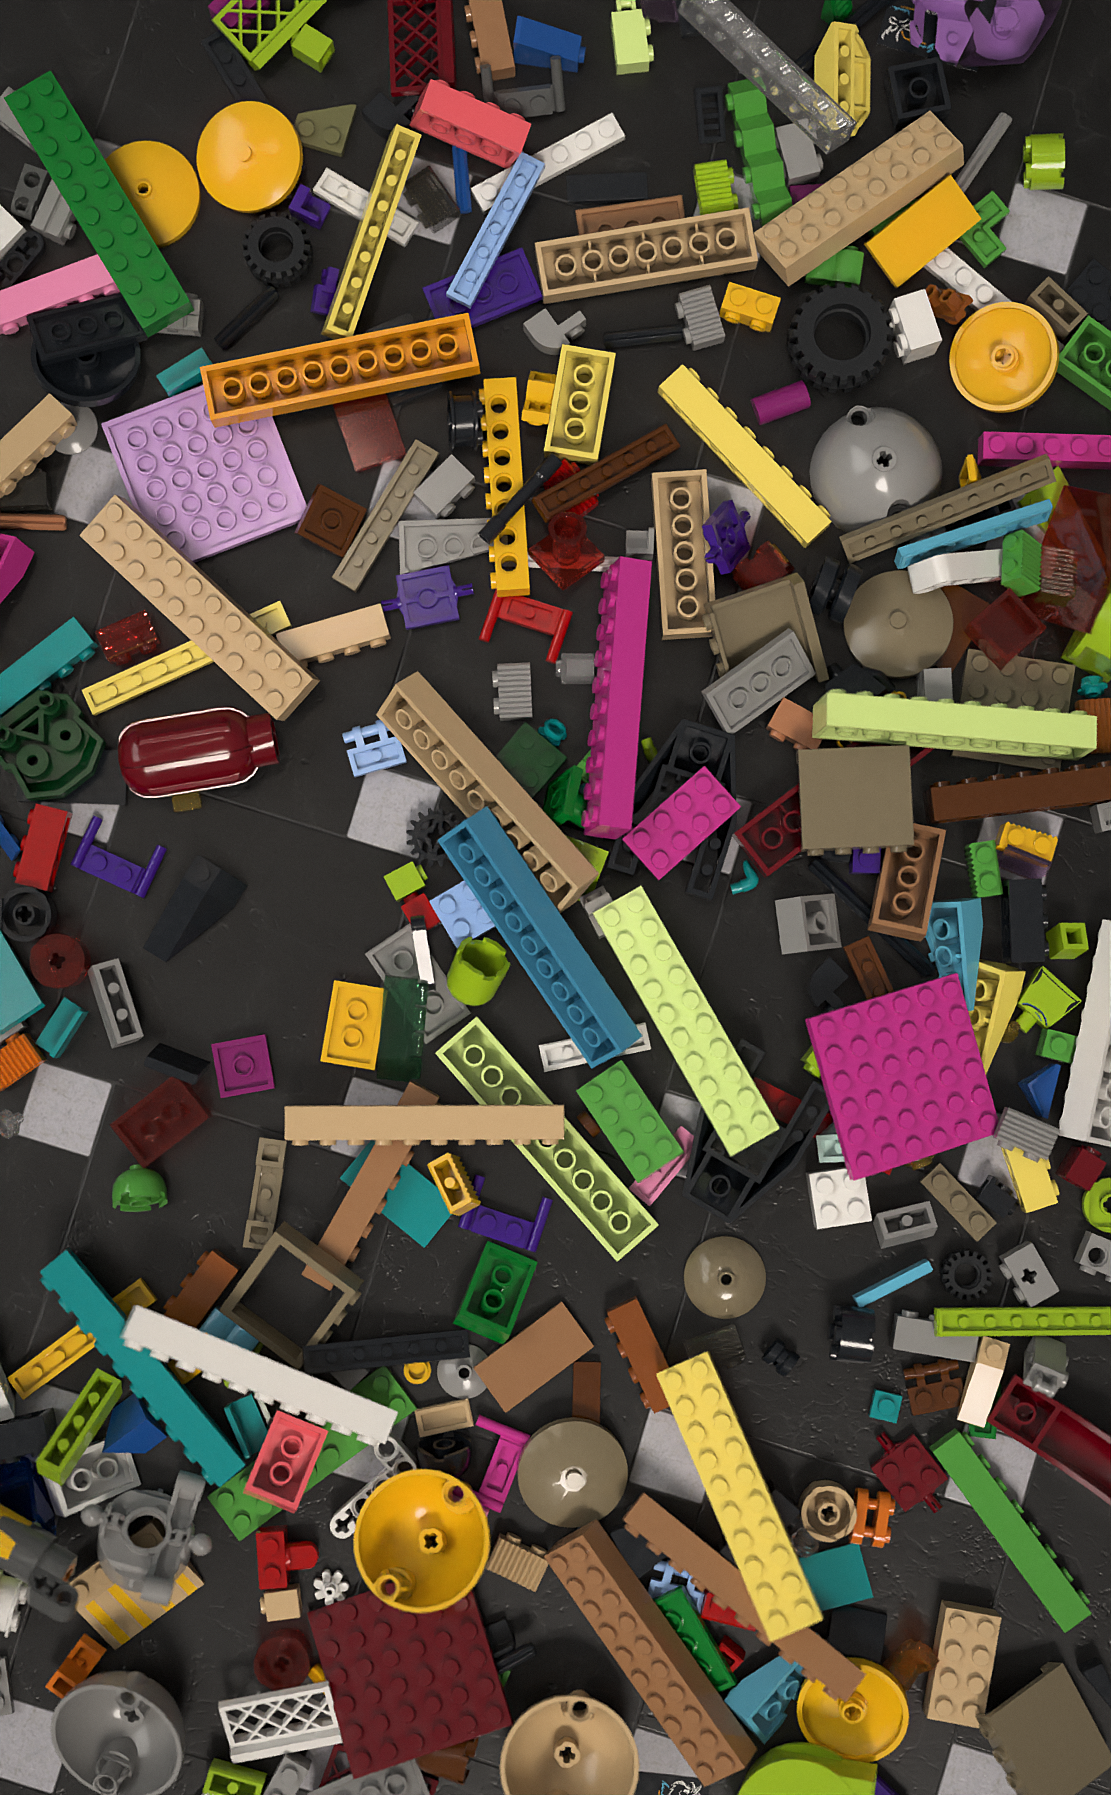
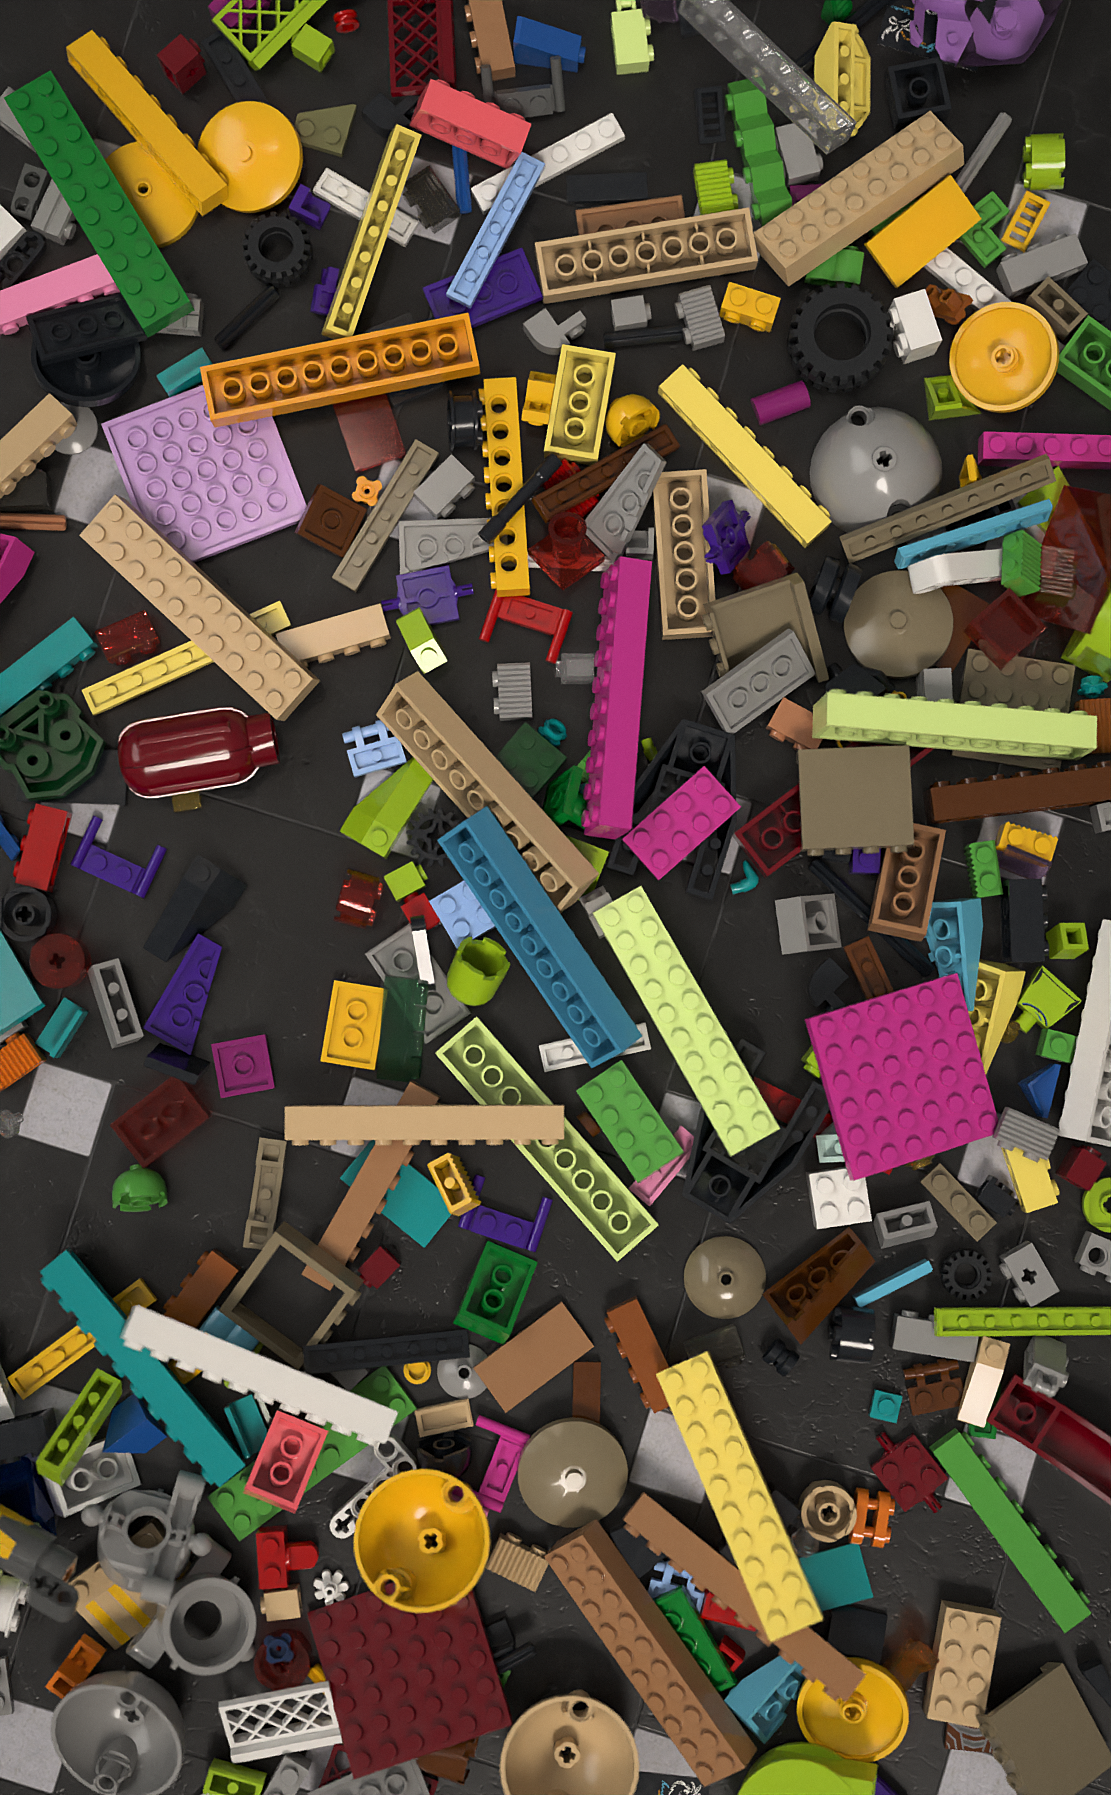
(147, 122): none -> yellow brick
(182, 63): none -> dark red brick
(184, 999): none -> dark purple wing
(205, 1655): none -> light grey piece
(273, 1654): none -> dark blue plate
(346, 21): none -> red bush
(357, 899): none -> clear red brick
(362, 485): none -> light orange plate
(378, 1267): none -> dark red brick
(387, 810): none -> lime wedge
(421, 640): none -> lime slope
(621, 507): none -> light grey wing
(630, 313): none -> light grey brick
(630, 418): none -> yellow cylinder
(819, 1284): none -> reddish brown wedge
(946, 400): none -> lime slope
(965, 1739): none -> tile
(1027, 271): none -> light grey brick
(1036, 201): none -> yellow slope

